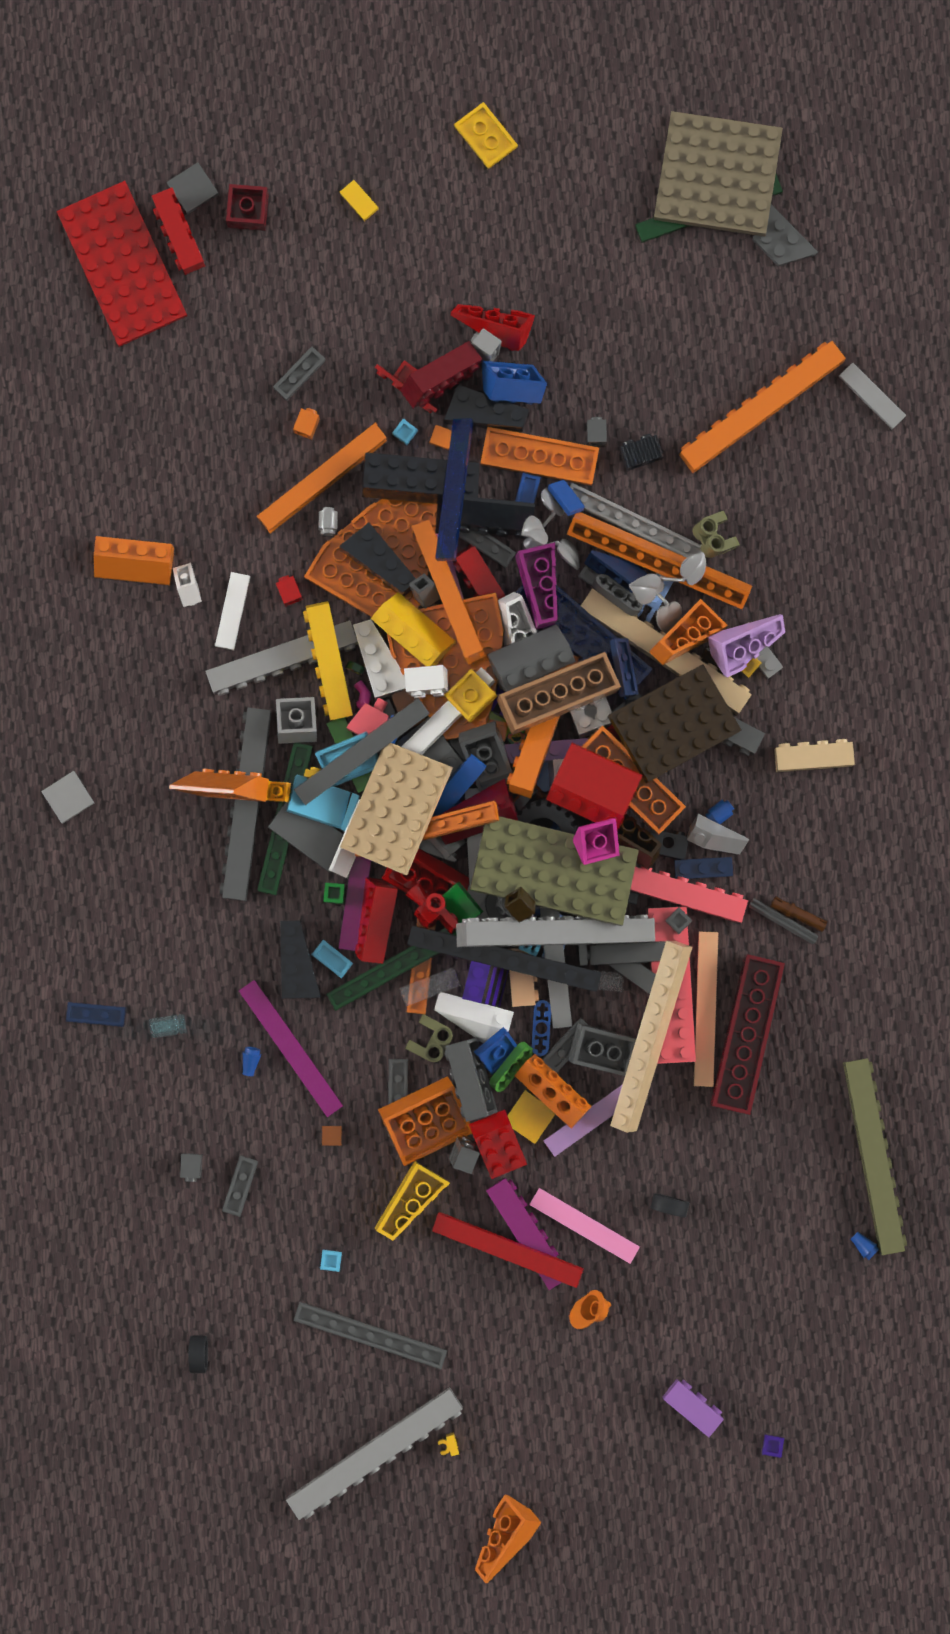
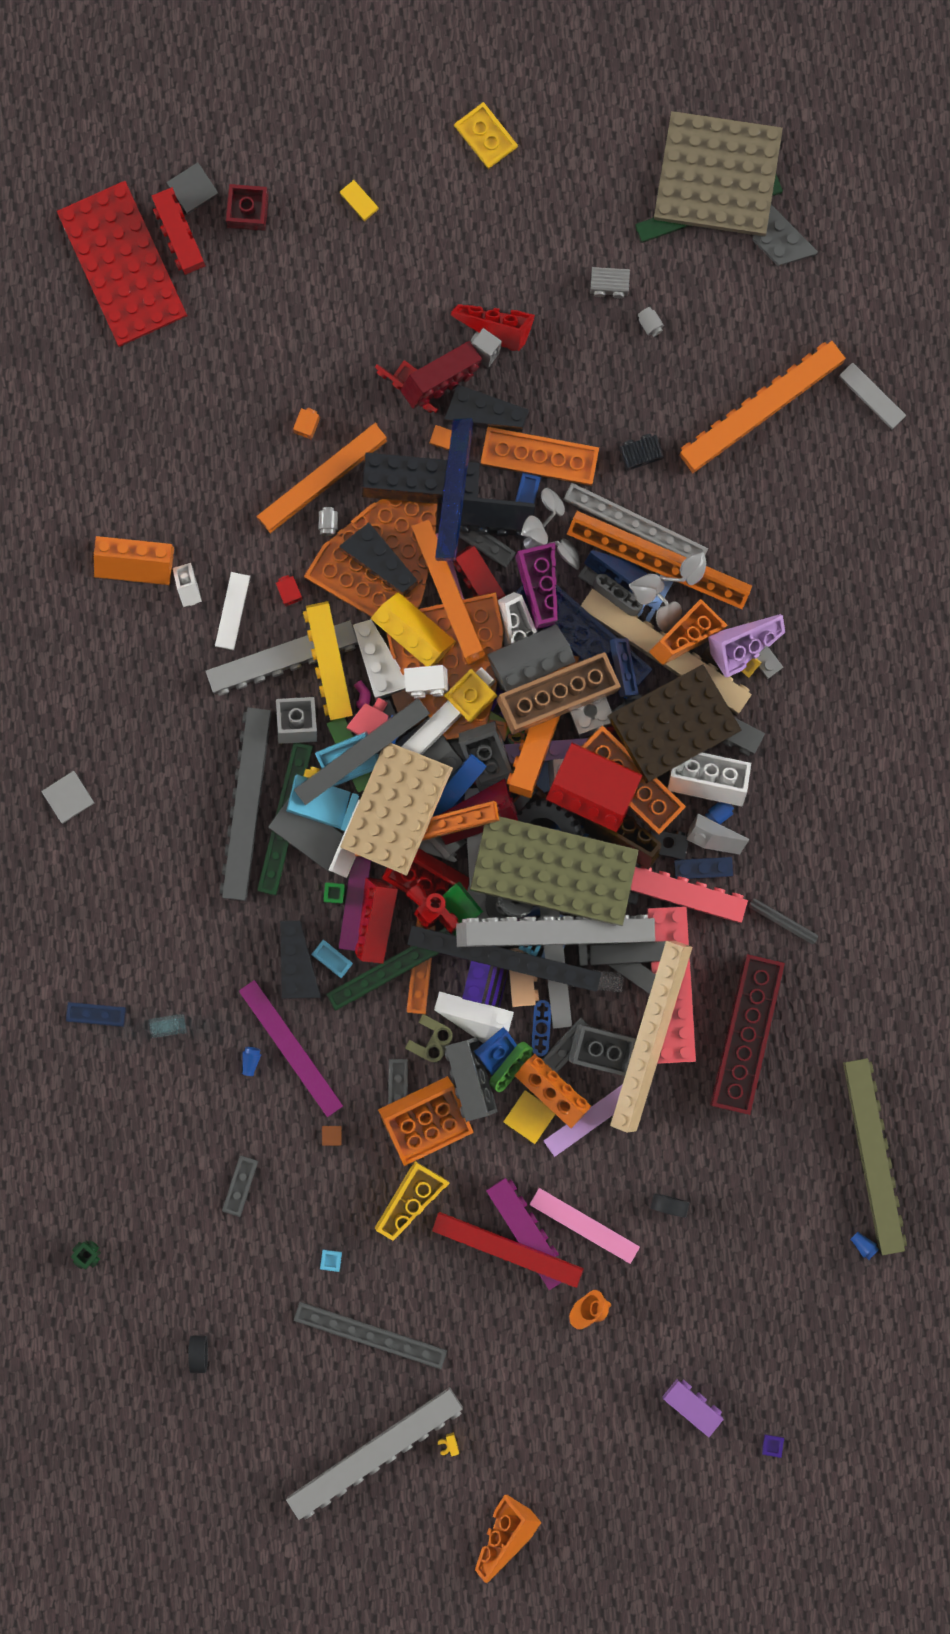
(79, 1257): none -> dark green brick
(191, 1166): dark grey brick -> none
(224, 785): orange slope -> none
(278, 791): light orange slope -> none
(299, 373): dark grey plate -> none
(356, 668): dark green tile -> none
(405, 432): medium azure tile -> none
(424, 591): dark grey brick -> none
(429, 986): clear tile -> none
(464, 1154): dark grey brick -> none
(497, 1144): red brick -> none
(512, 382): blue slope -> none
(520, 904): dark brown brick -> none
(566, 497): blue tile -> none
(596, 432): dark grey brick -> none
(597, 841): dark pink slope -> none
(609, 282): none -> light grey brick
(650, 322): none -> light grey brick
(678, 920): dark grey tile -> none
(706, 1009): light nougat tile -> none
(711, 537): olive piece -> none
(712, 778): none -> white brick
(793, 911): reddish brown pin -> none
(814, 756): tan brick -> none

